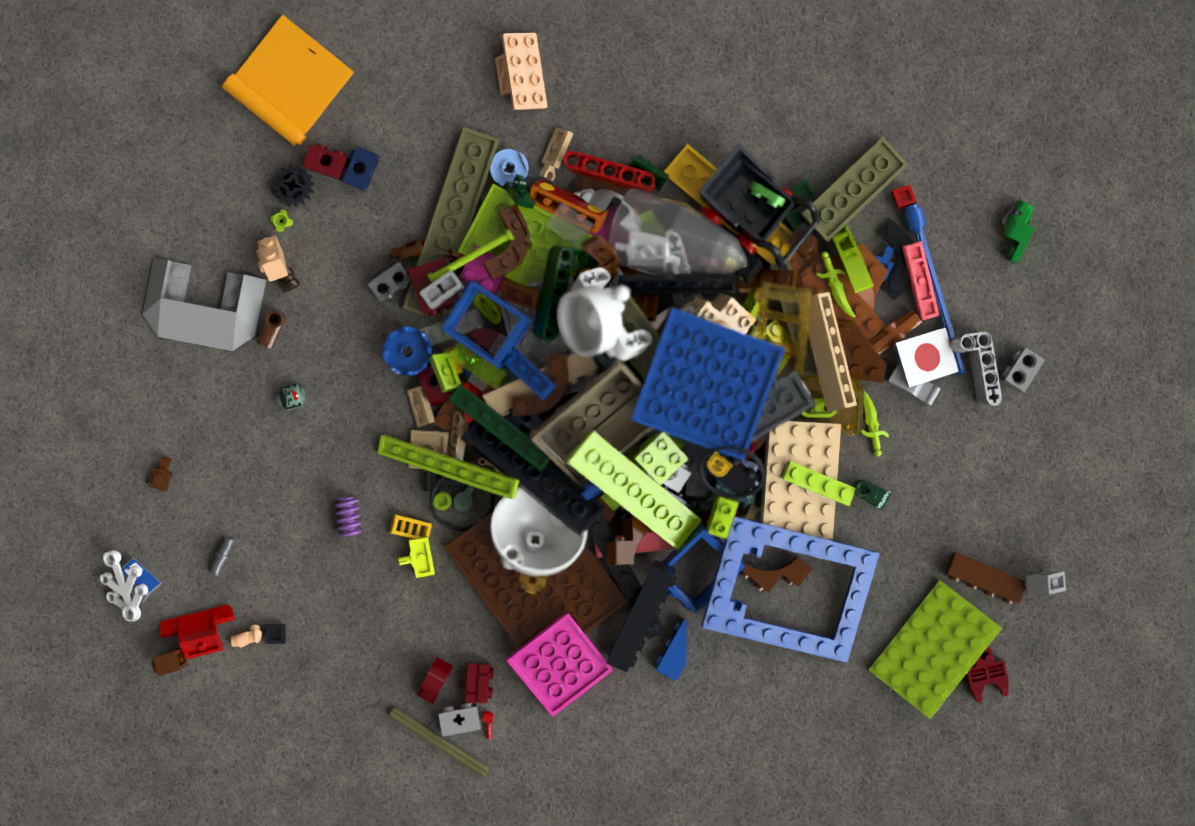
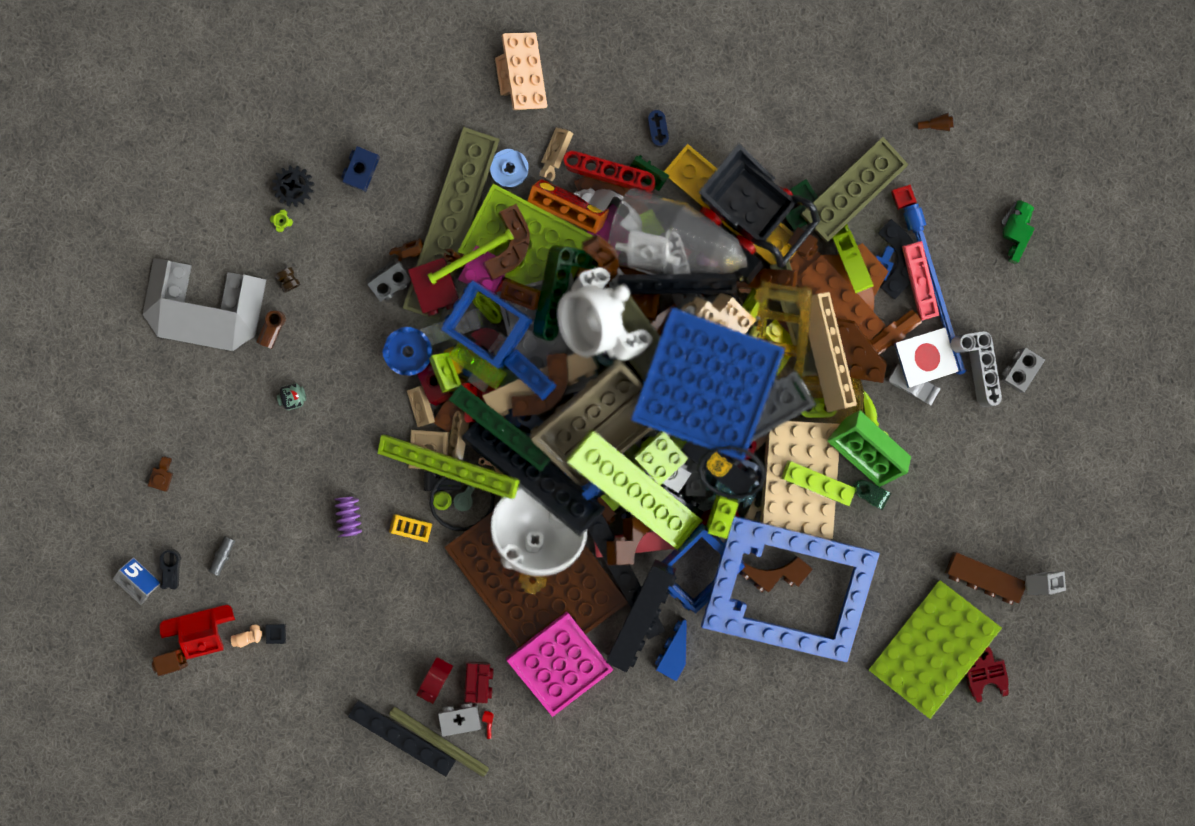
(129, 607): white plant -> none
(170, 572): none -> black piece
(271, 258): light nougat brick -> none
(287, 81): light orange door -> none
(314, 161): dark red brick -> none
(402, 738): none -> black plate
(419, 557): neon yellow plate -> none
(441, 289): light grey brick -> none
(518, 192): dark green plate -> none
(569, 225): clear plate -> none
(653, 129): none -> dark blue beam
(759, 191): bright green plate -> none
(835, 284): lime piece -> none
(870, 449): none -> bright green slope
(942, 122): none -> reddish brown cone

